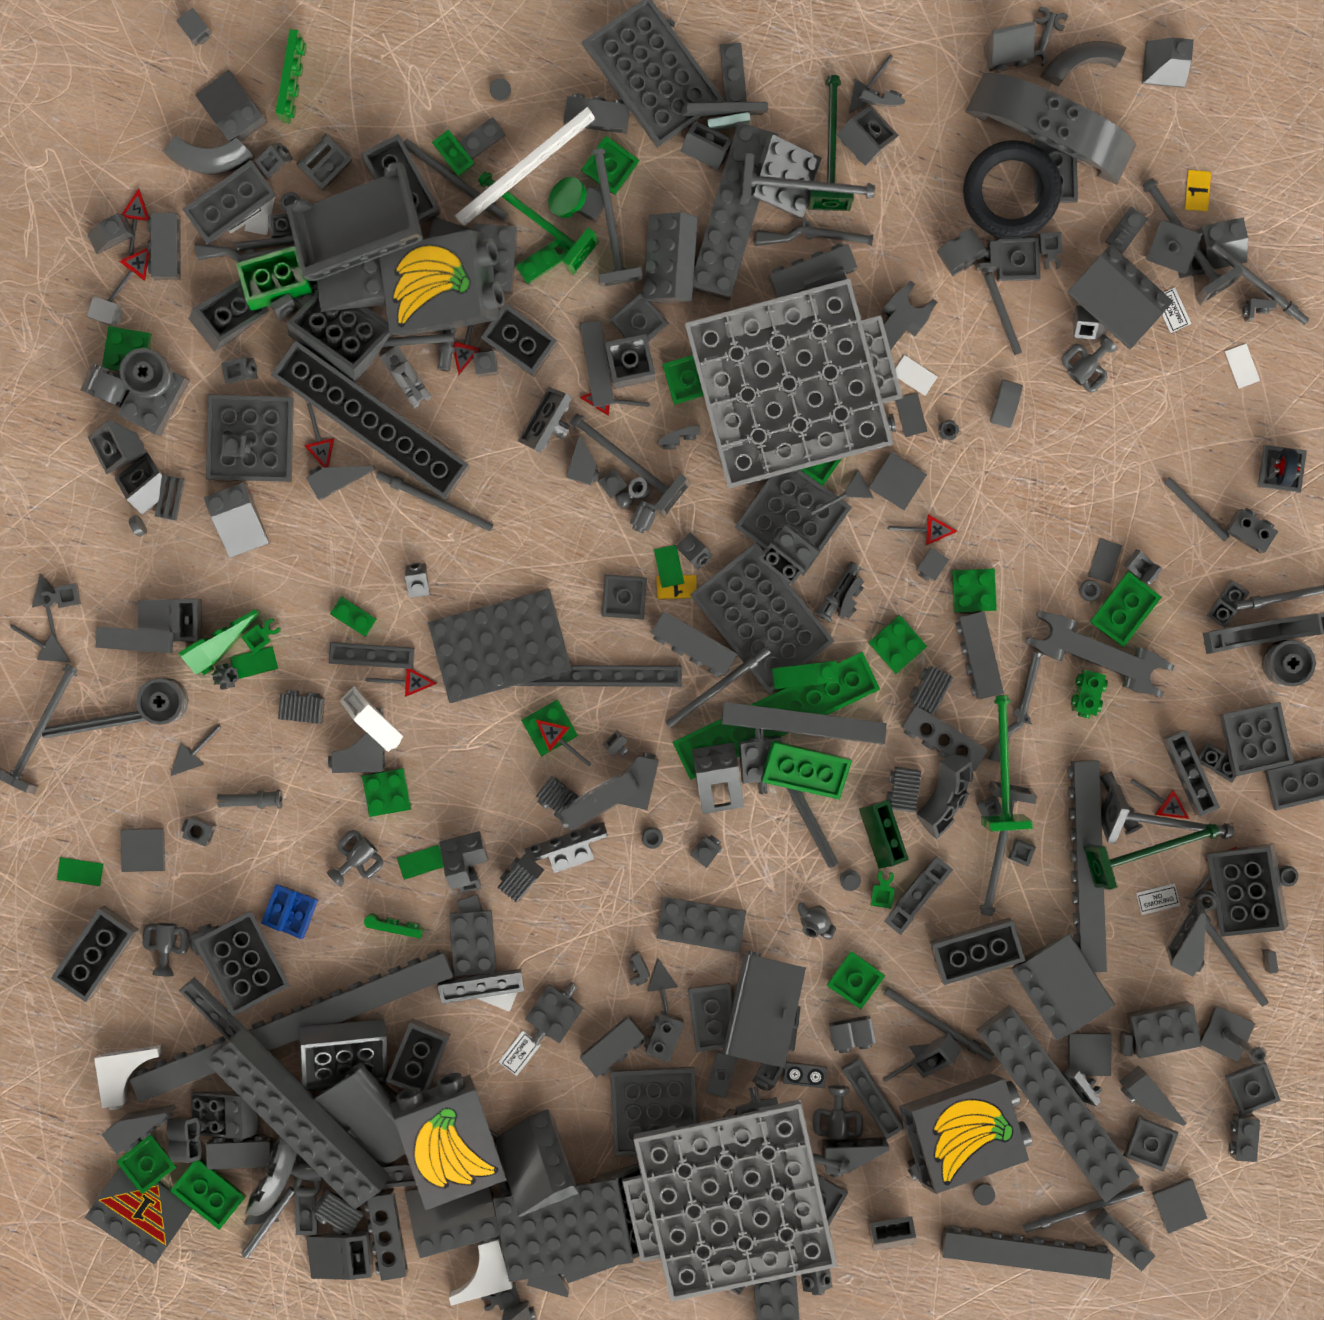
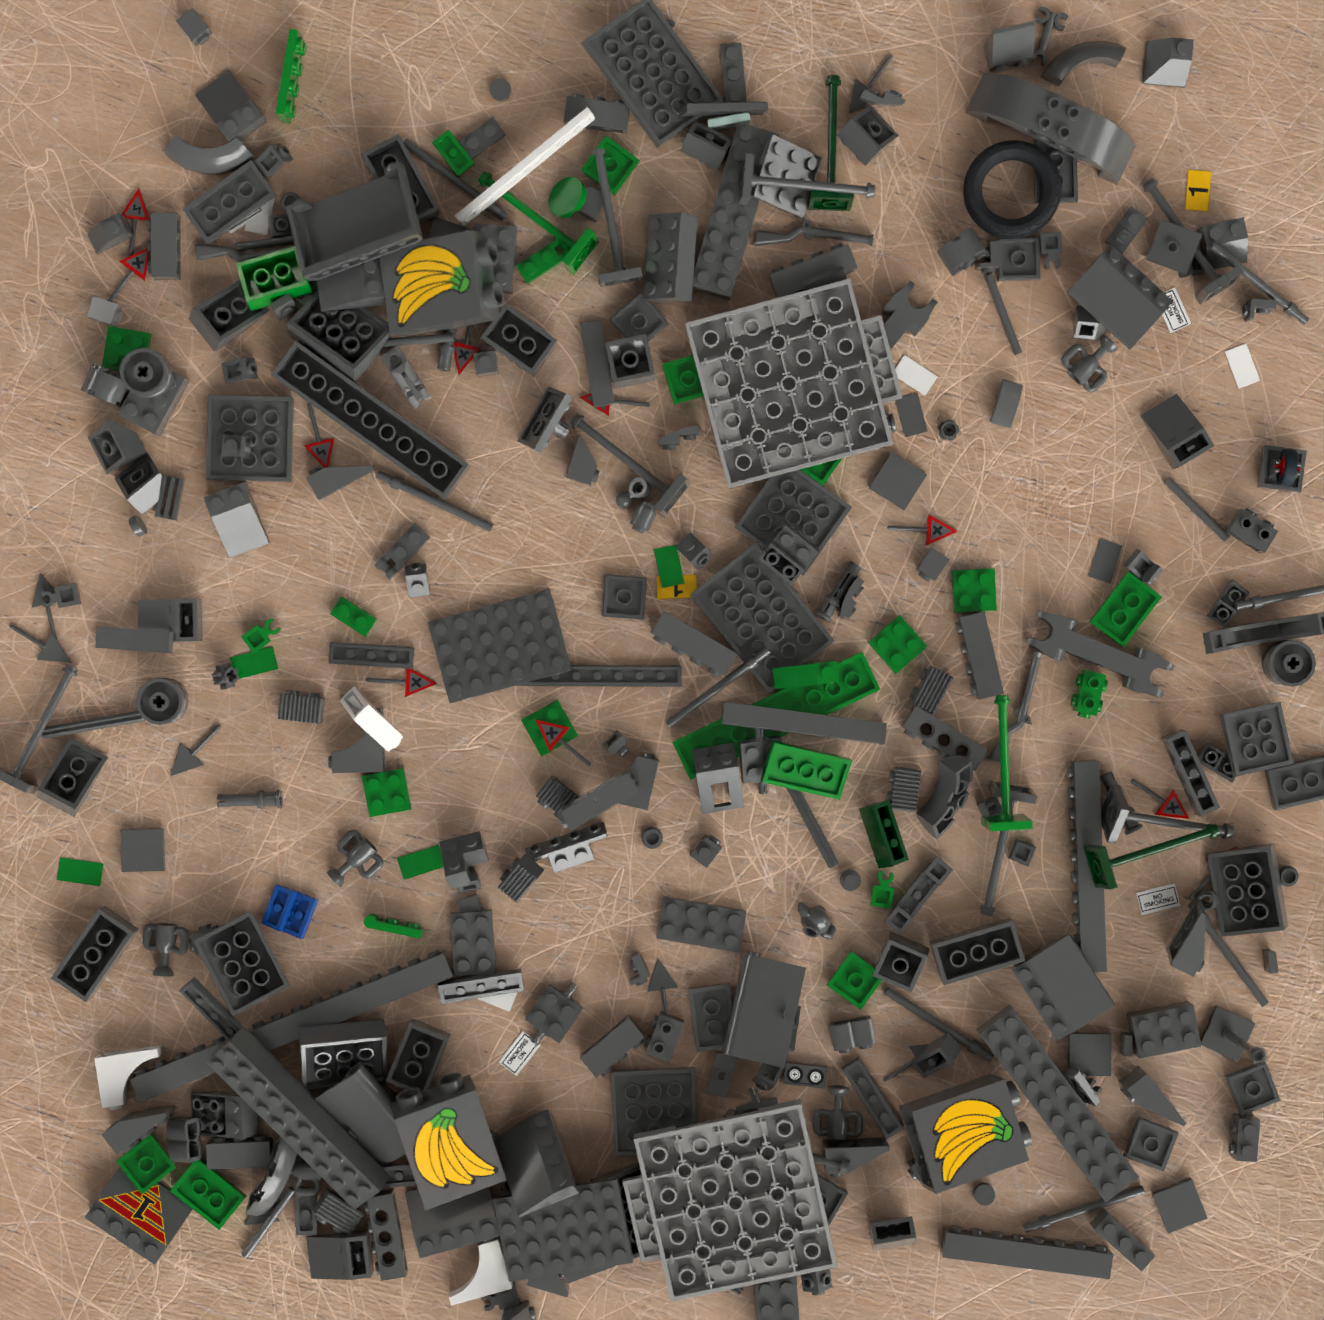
(71, 777): none -> dark grey slope
(207, 830): dark grey brick -> none
(209, 651): wedge -> none
(329, 166): dark grey plate -> none
(403, 550): none -> dark grey plate
(612, 483): dark grey plate -> none
(856, 489): dark grey piece -> none
(901, 961): none -> dark grey slope
(1090, 590): dark grey tile -> none
(1177, 431): none -> dark grey slope

